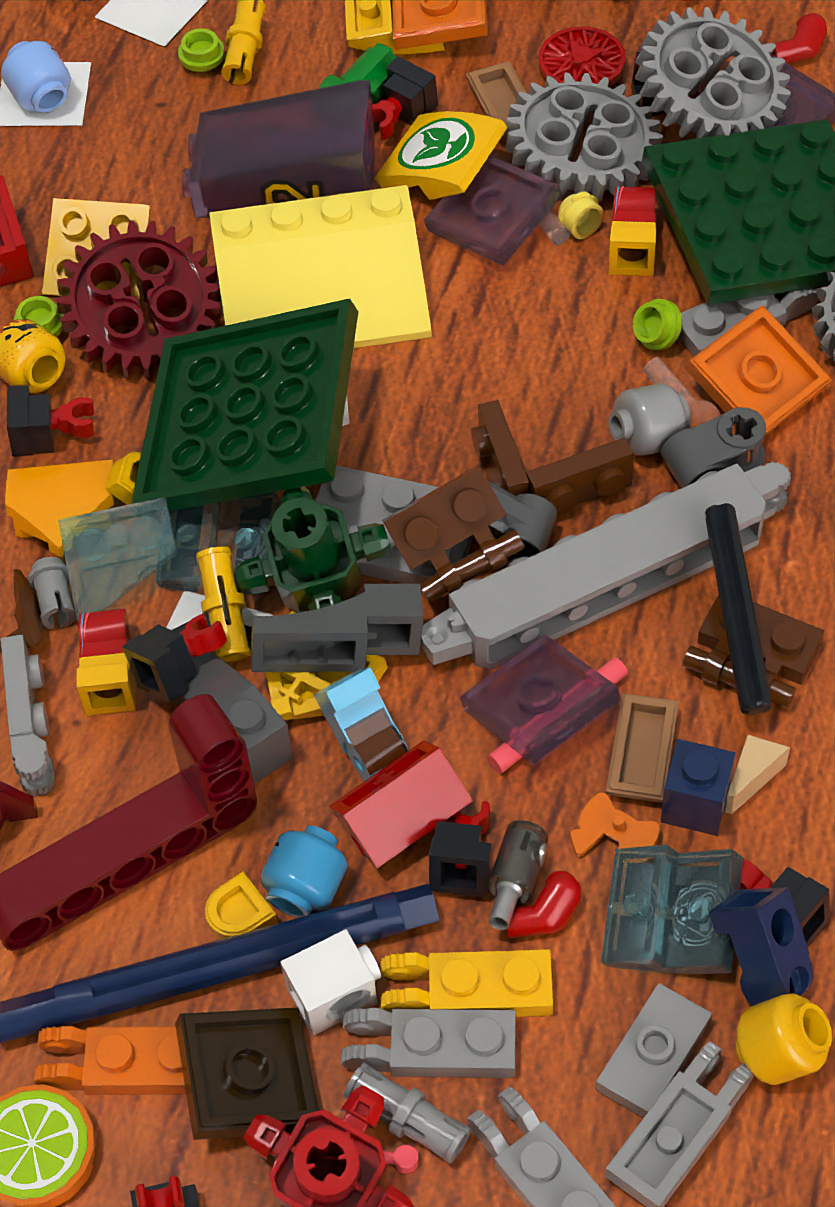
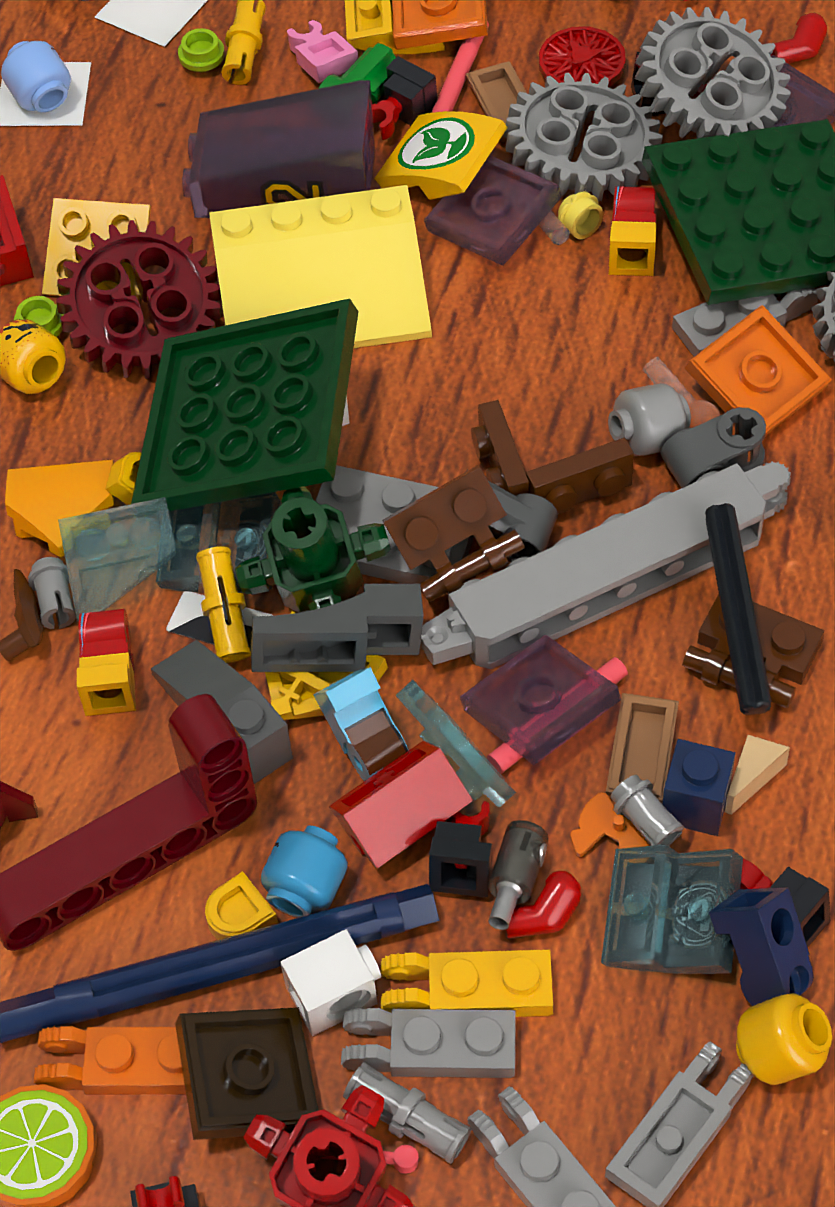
(26, 717): light grey hinge -> none
(33, 420): black piece -> none
(163, 657): black piece -> none
(320, 53): none -> bright pink plate
(442, 731): none -> clear light blue wing
(457, 74): none -> coral bar
(645, 811): none -> light grey pin
(653, 1050): light grey plate -> none
(657, 324): lime plate -> none

